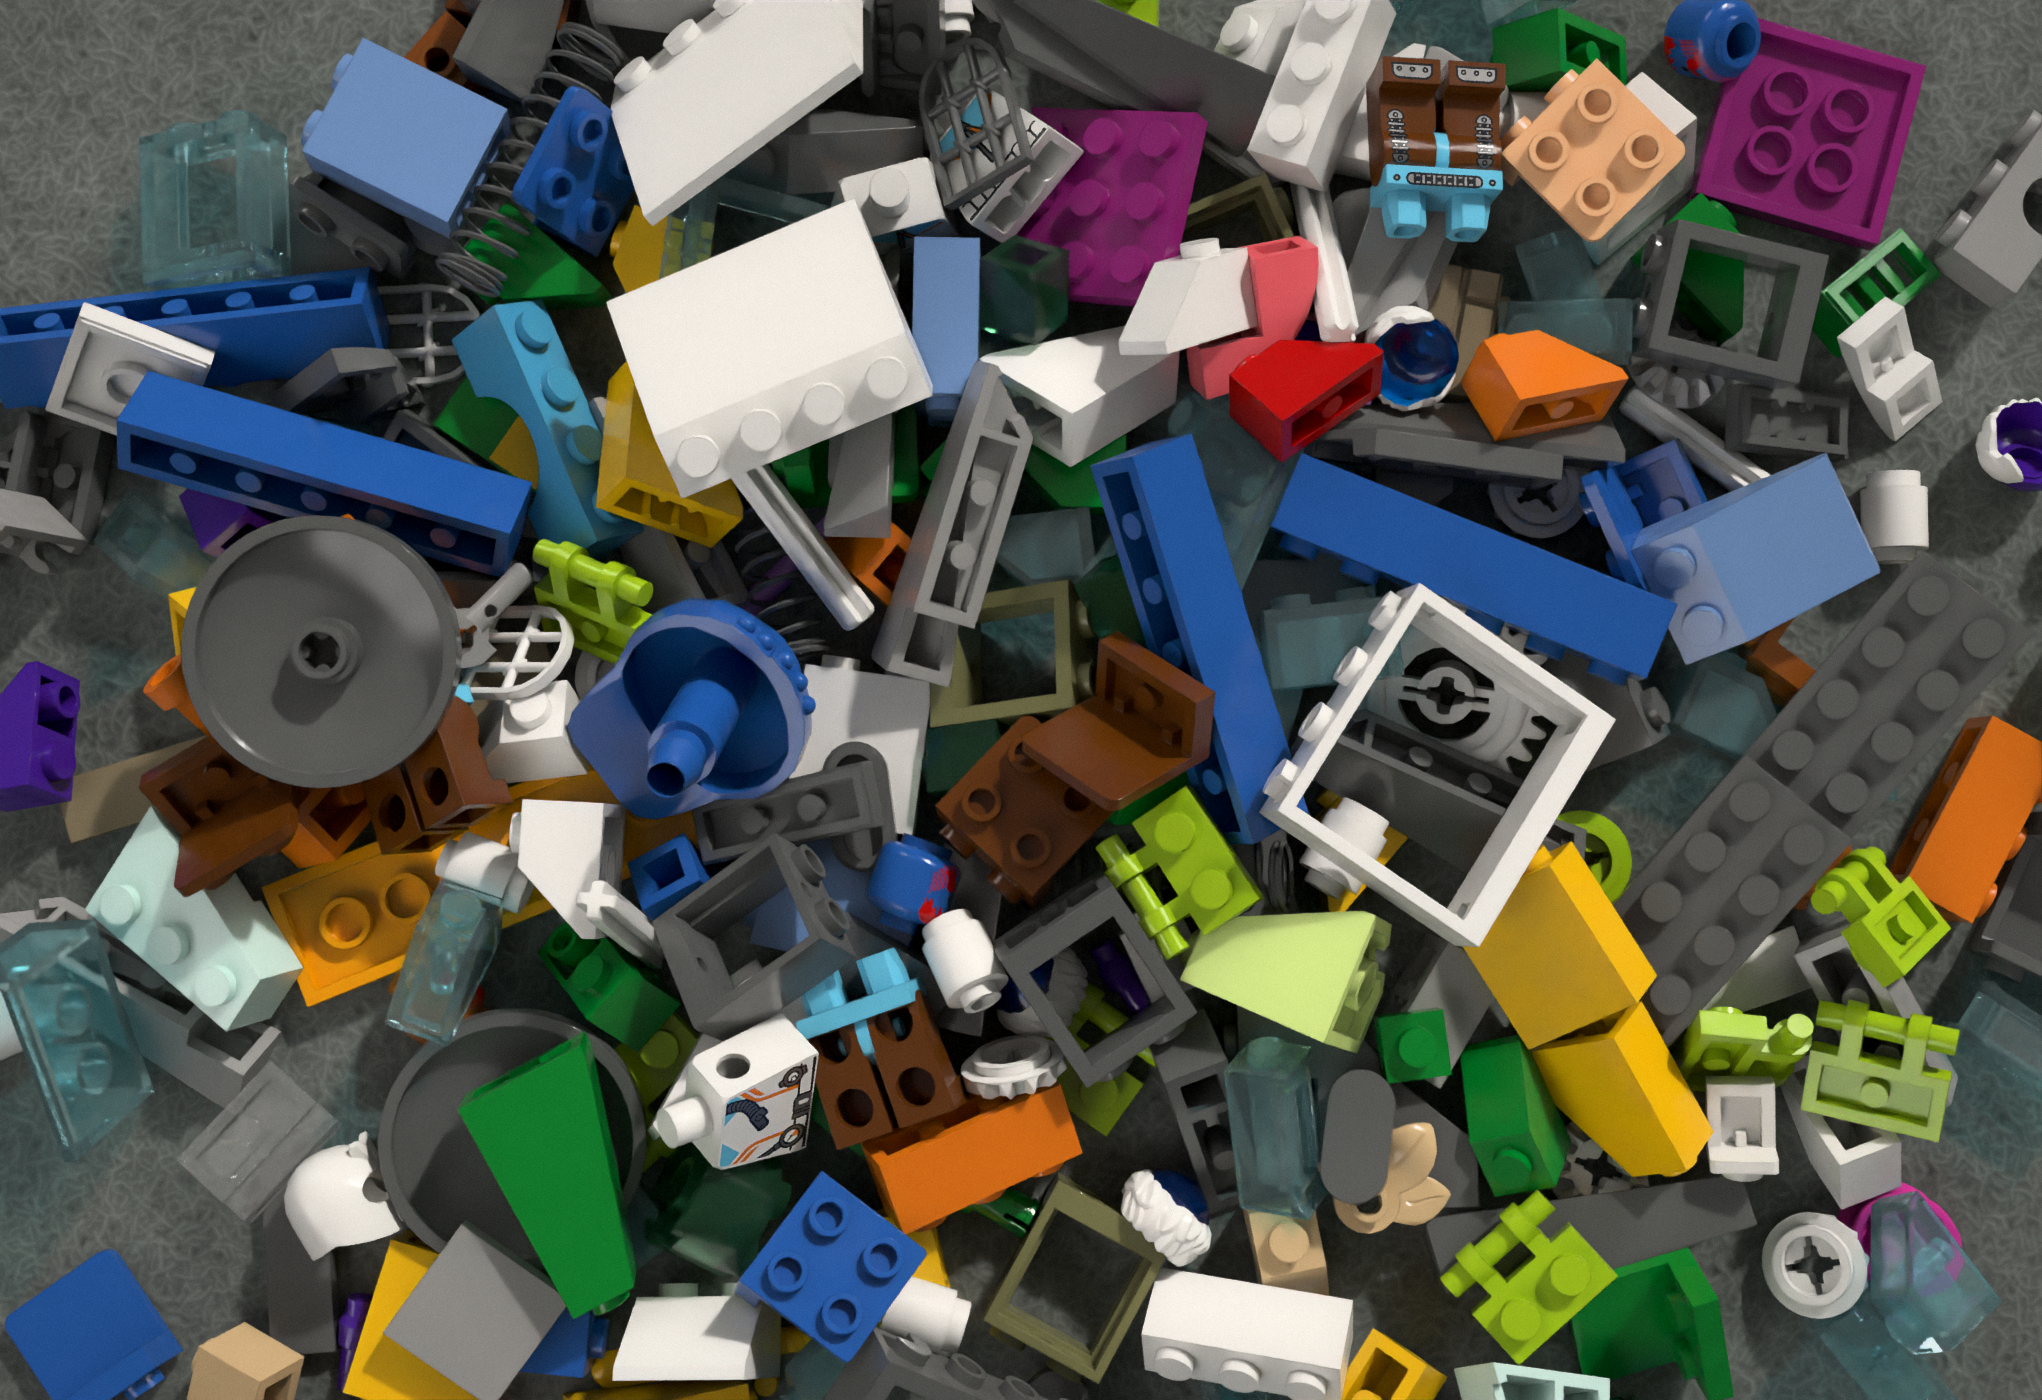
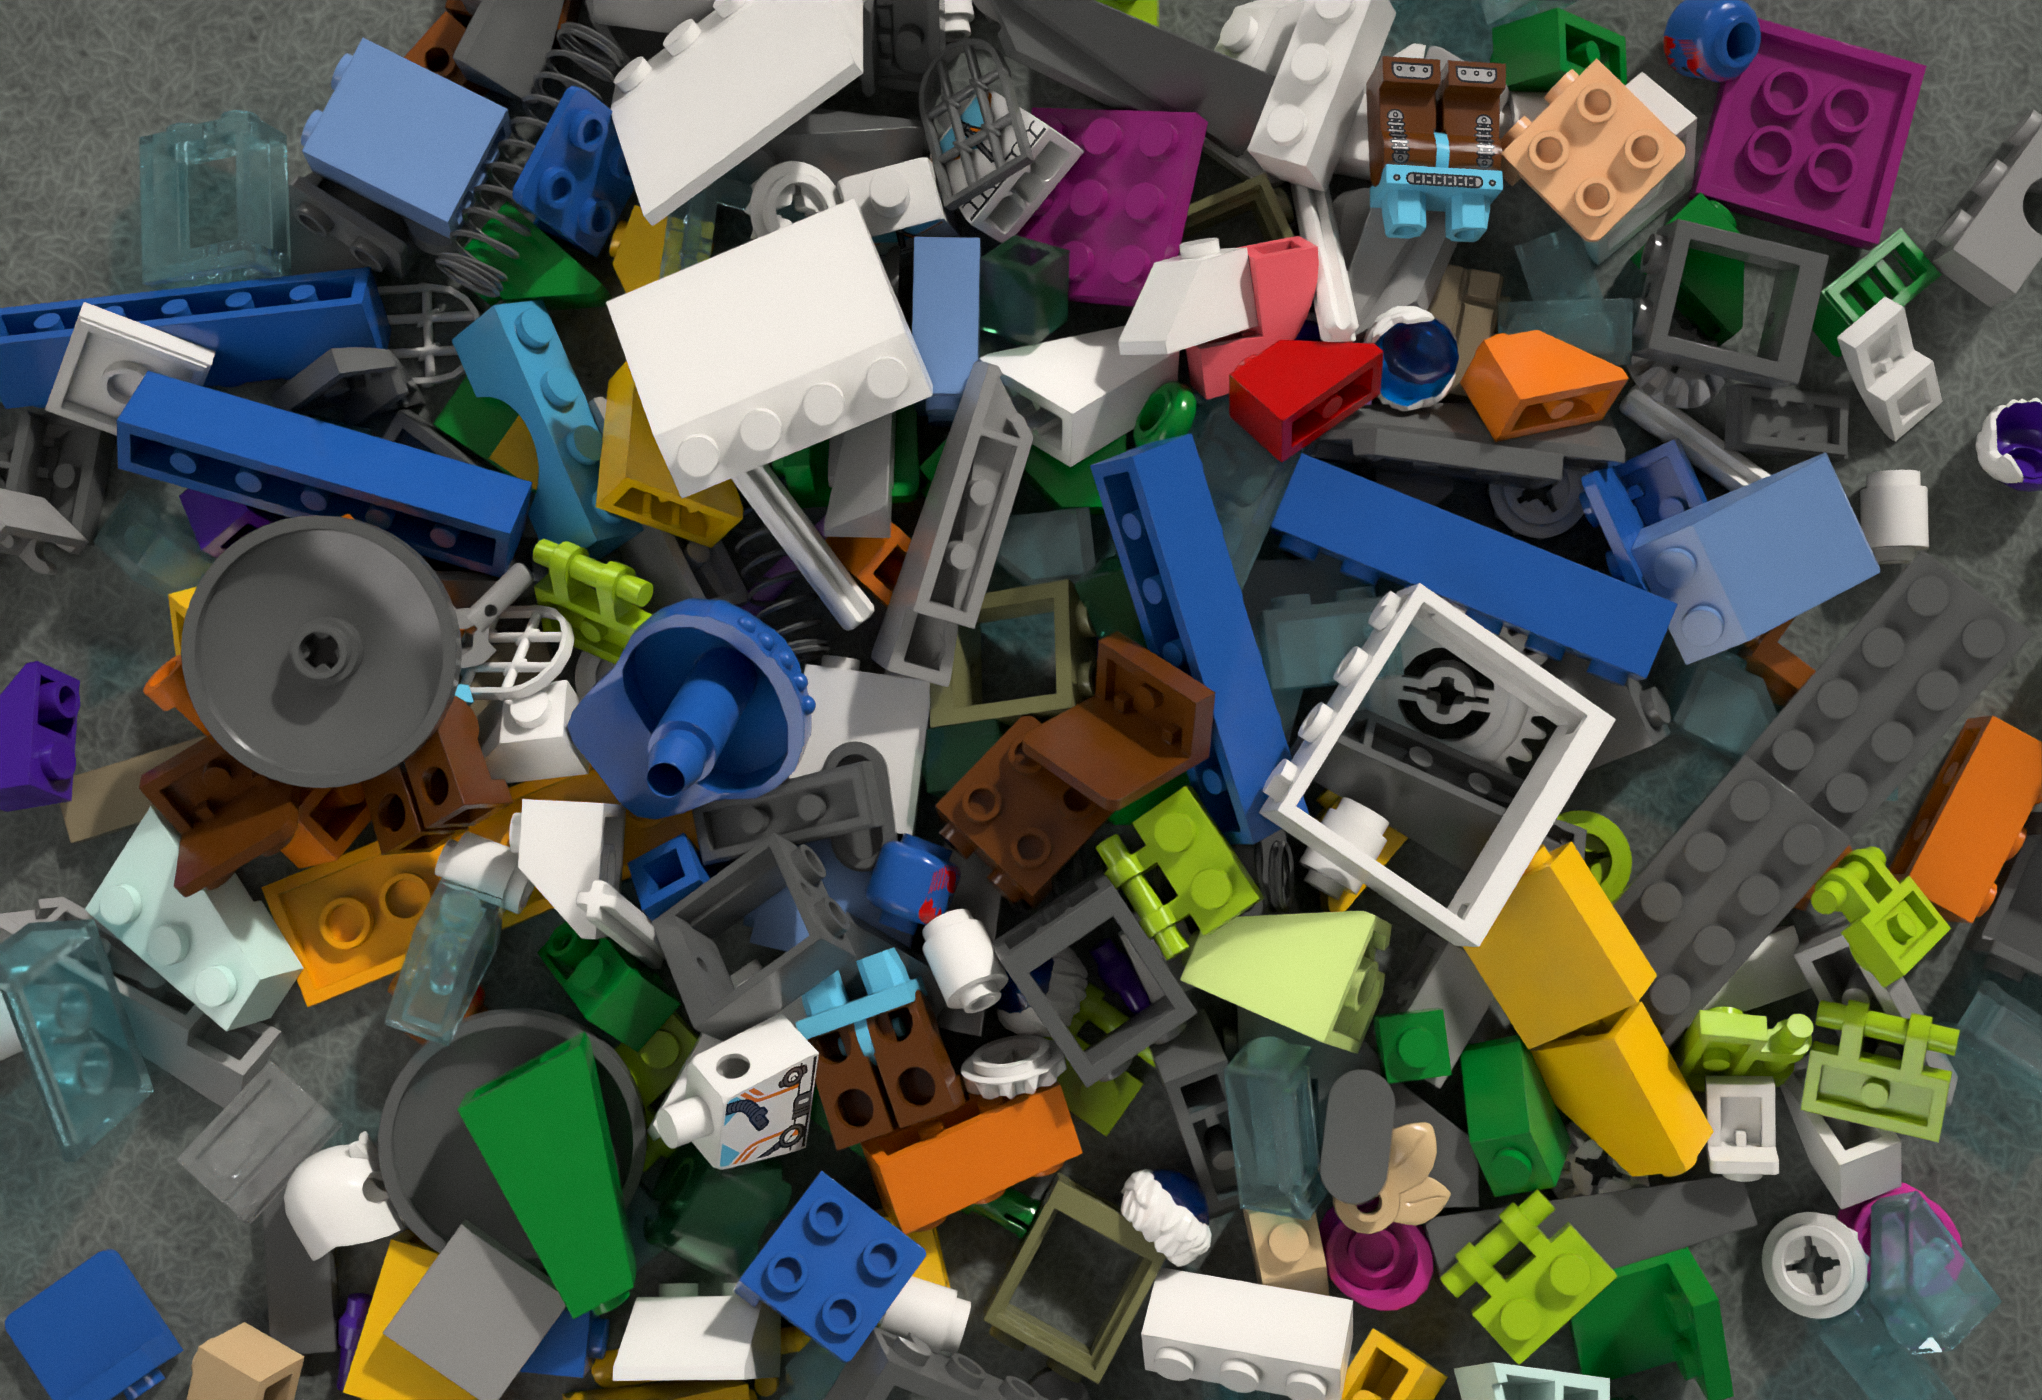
(782, 183): none -> white gear
(1165, 414): none -> green piece
(1378, 1268): none -> dark pink piece

